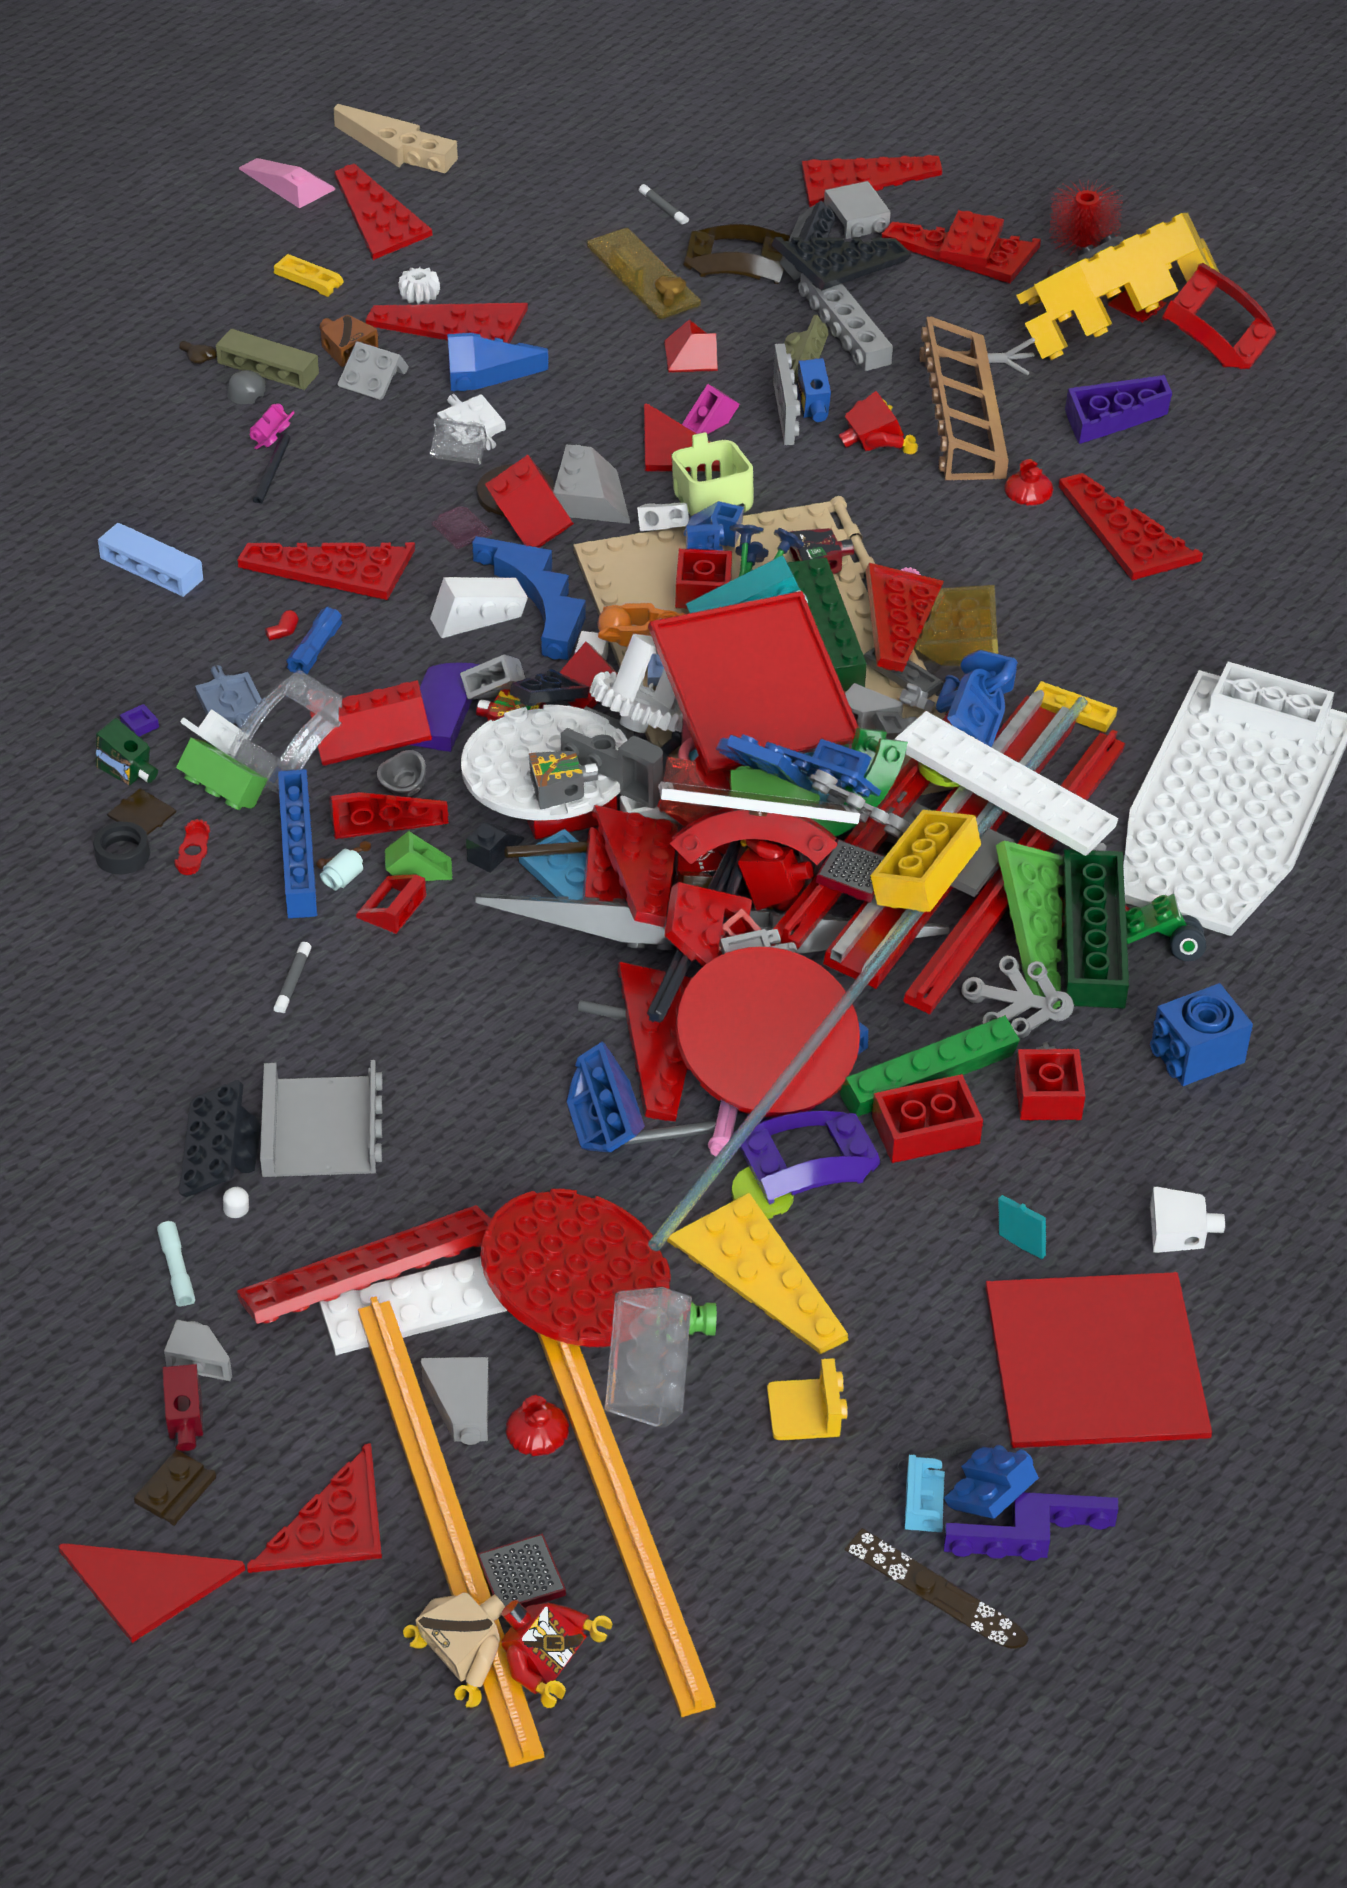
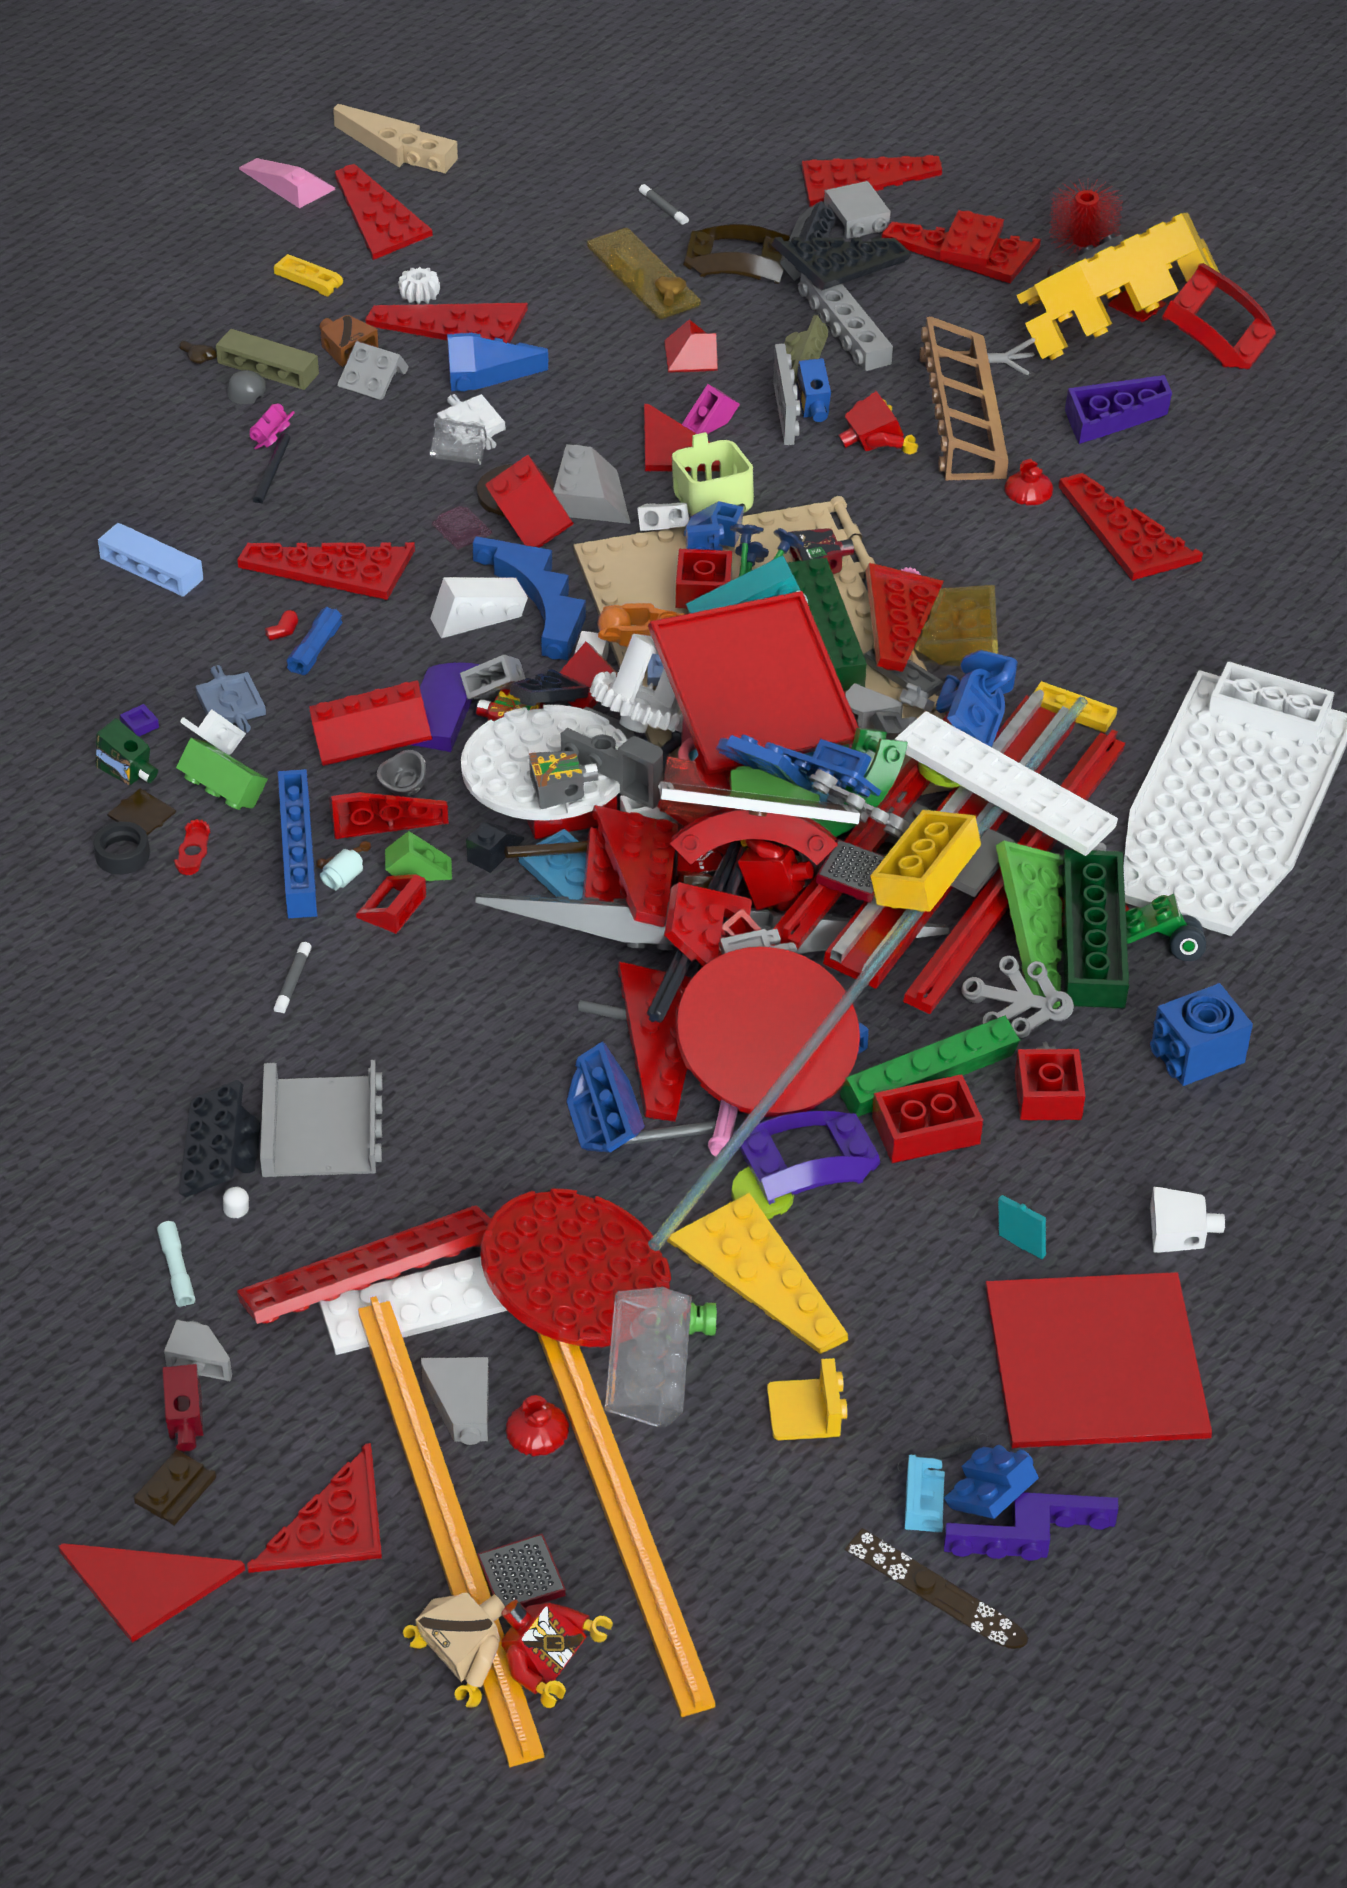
(311, 695): clear wedge -> none

